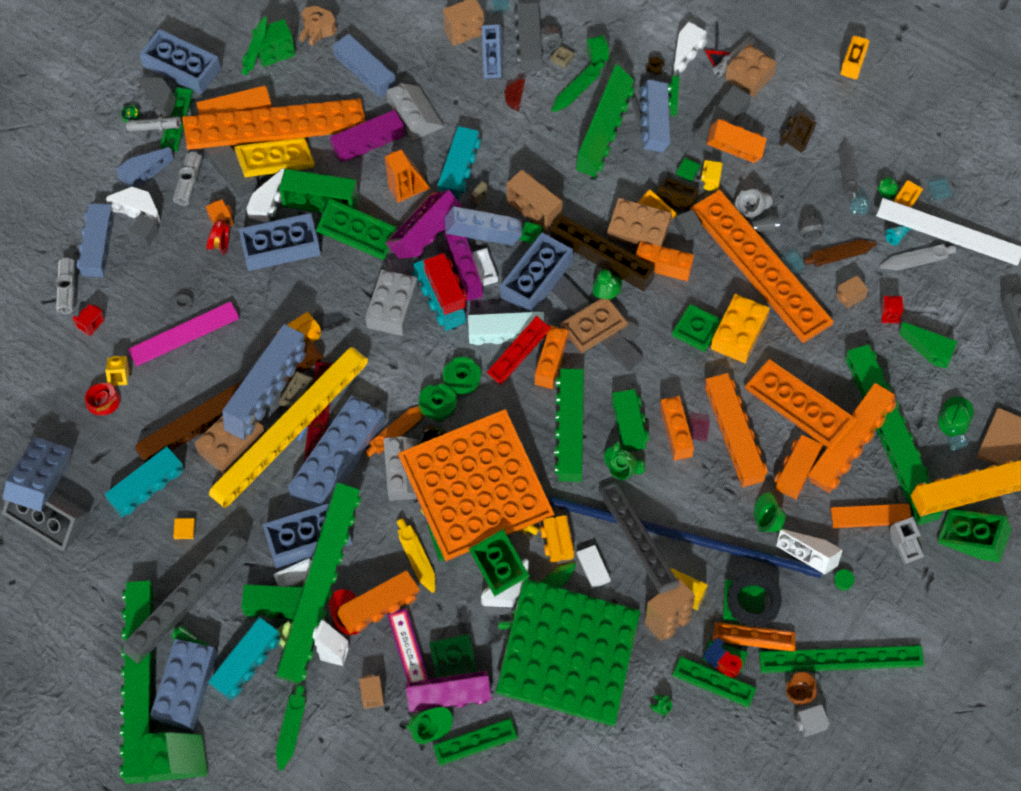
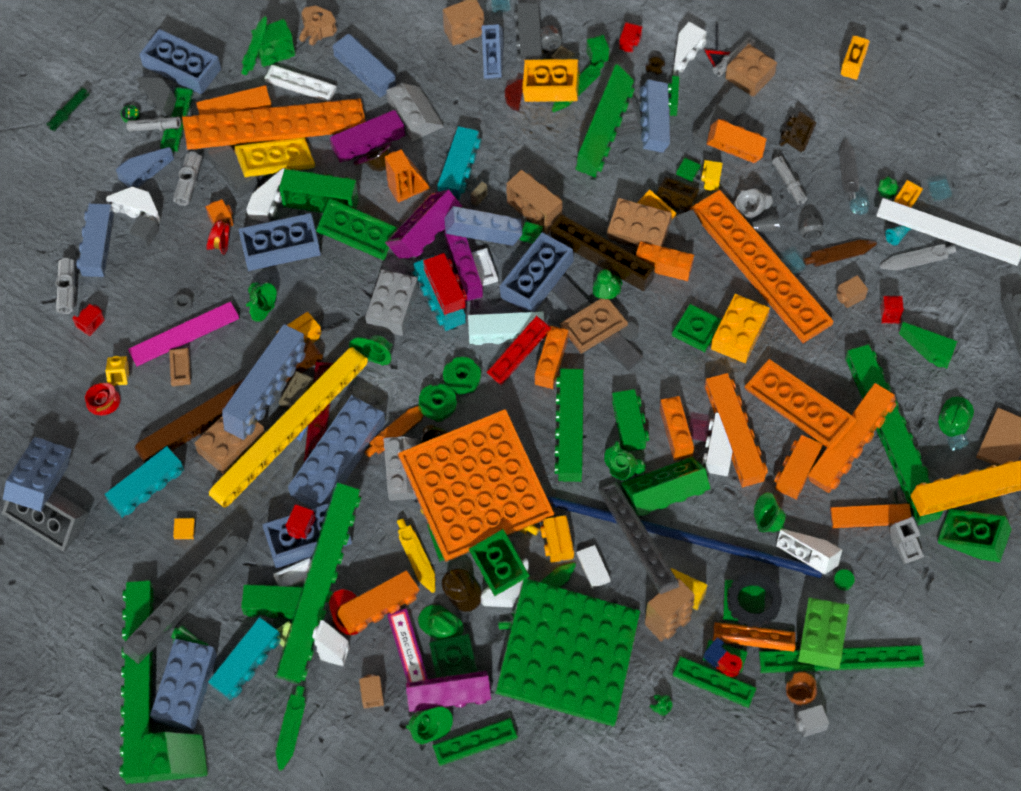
(63, 114): none -> dark green pin
(180, 367): none -> medium nougat tile
(261, 299): none -> green hair
(300, 83): none -> white tile
(300, 522): none -> red brick
(375, 159): none -> dark brown piece
(376, 348): none -> green piece
(439, 623): none -> green piece
(461, 590): none -> dark brown piece
(550, 80): none -> light orange brick
(630, 37): none -> red brick
(666, 486): none -> green slope
(720, 450): none -> white slope
(793, 186): none -> light grey pin
(823, 633): none -> bright green brick

